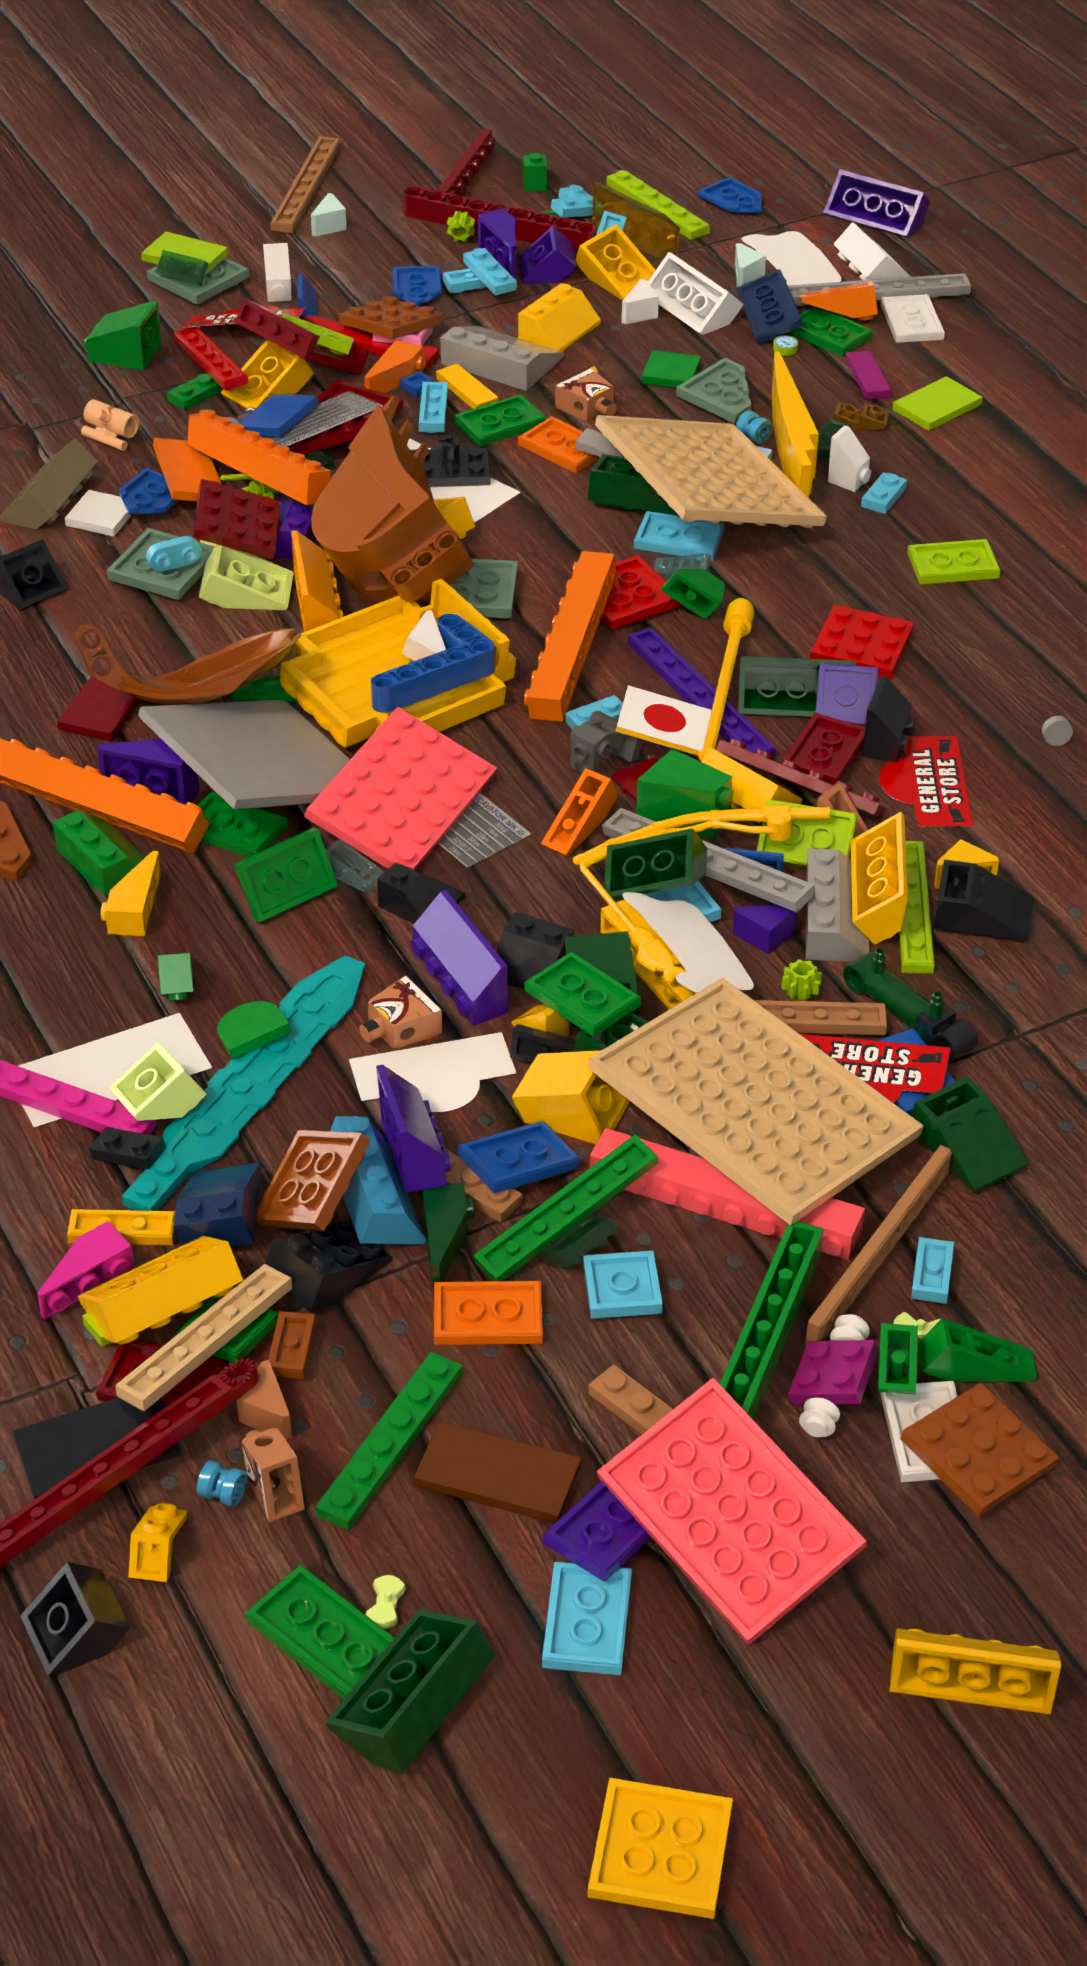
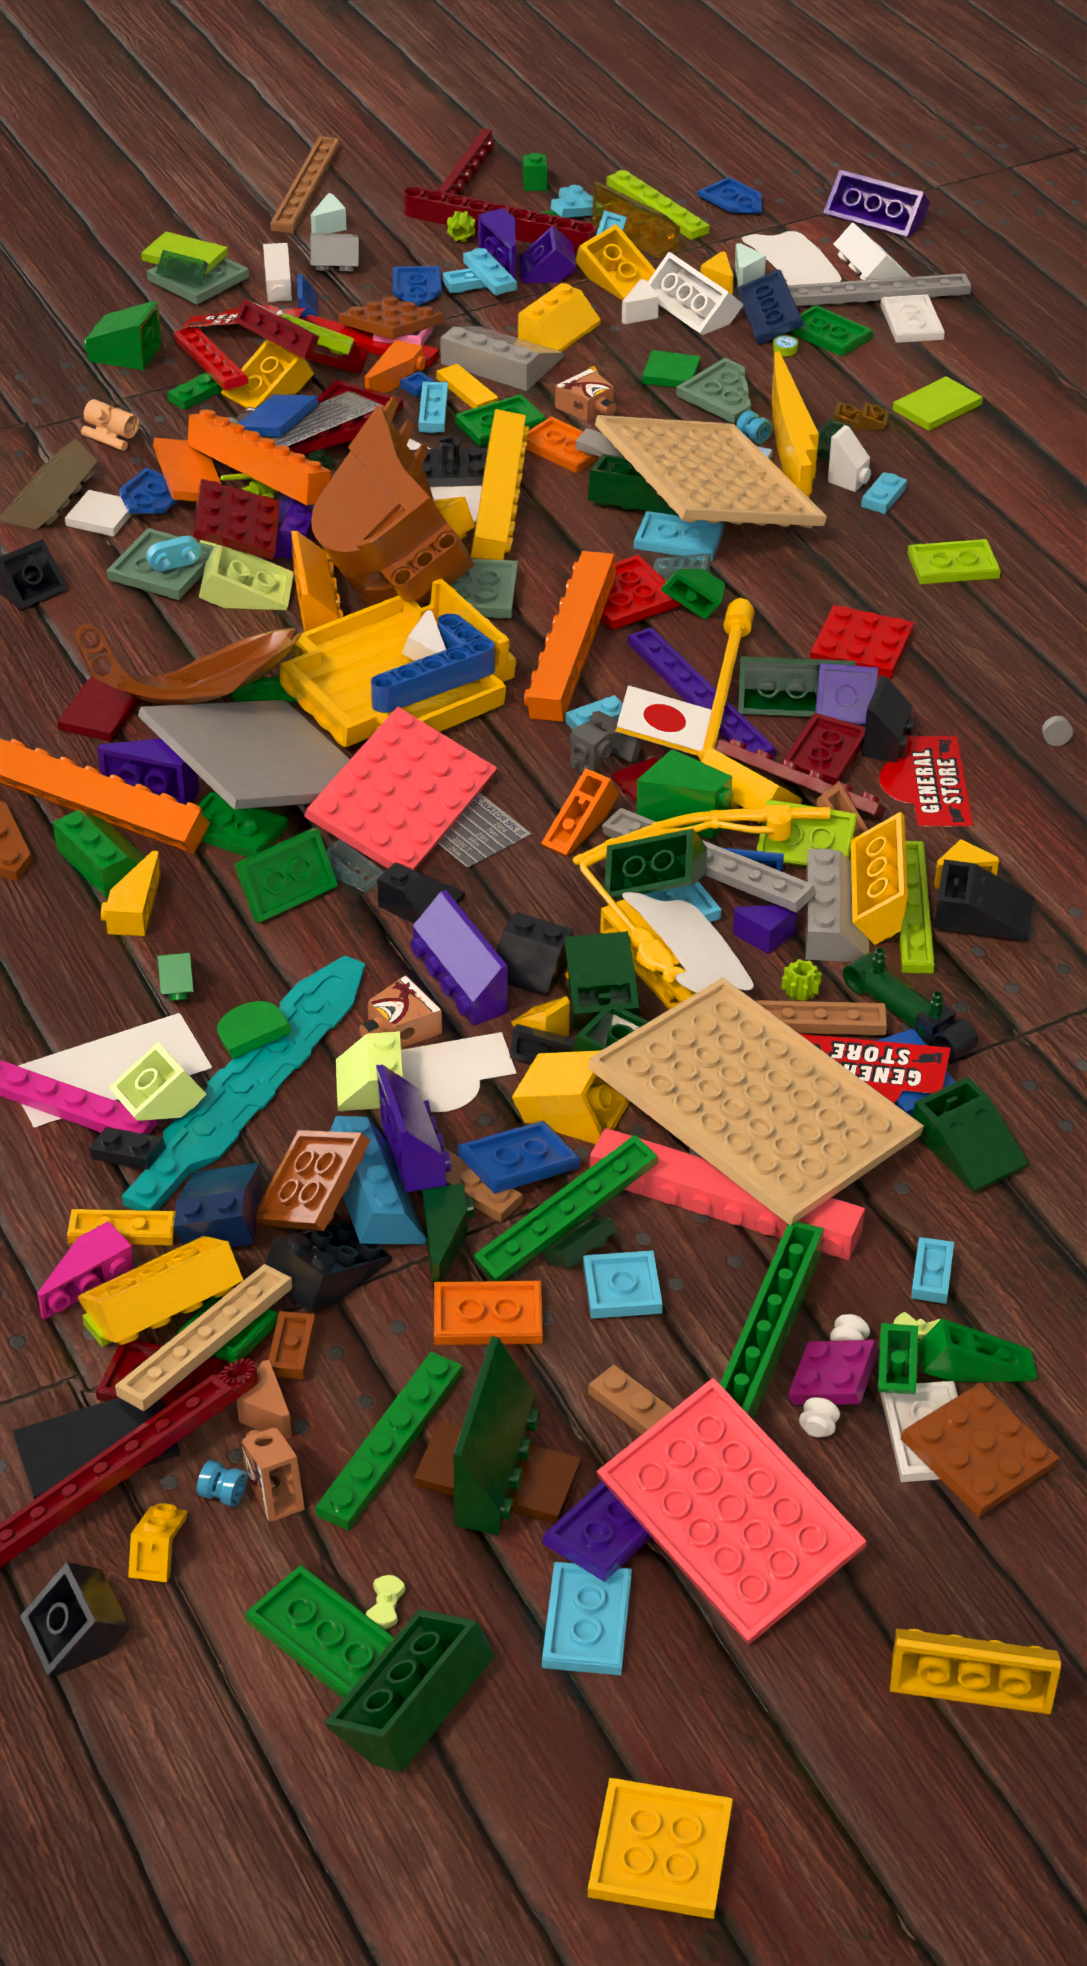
(334, 250): none -> light grey slope
(357, 1069): none -> yellowish green slope
(493, 1443): none -> dark green slope
(500, 486): none -> yellow brick
(582, 994): green tile -> none
(719, 271): none -> yellow slope
(851, 300): orange slope -> none
(868, 375): magenta tile -> none
(879, 1246): medium nougat tile -> none

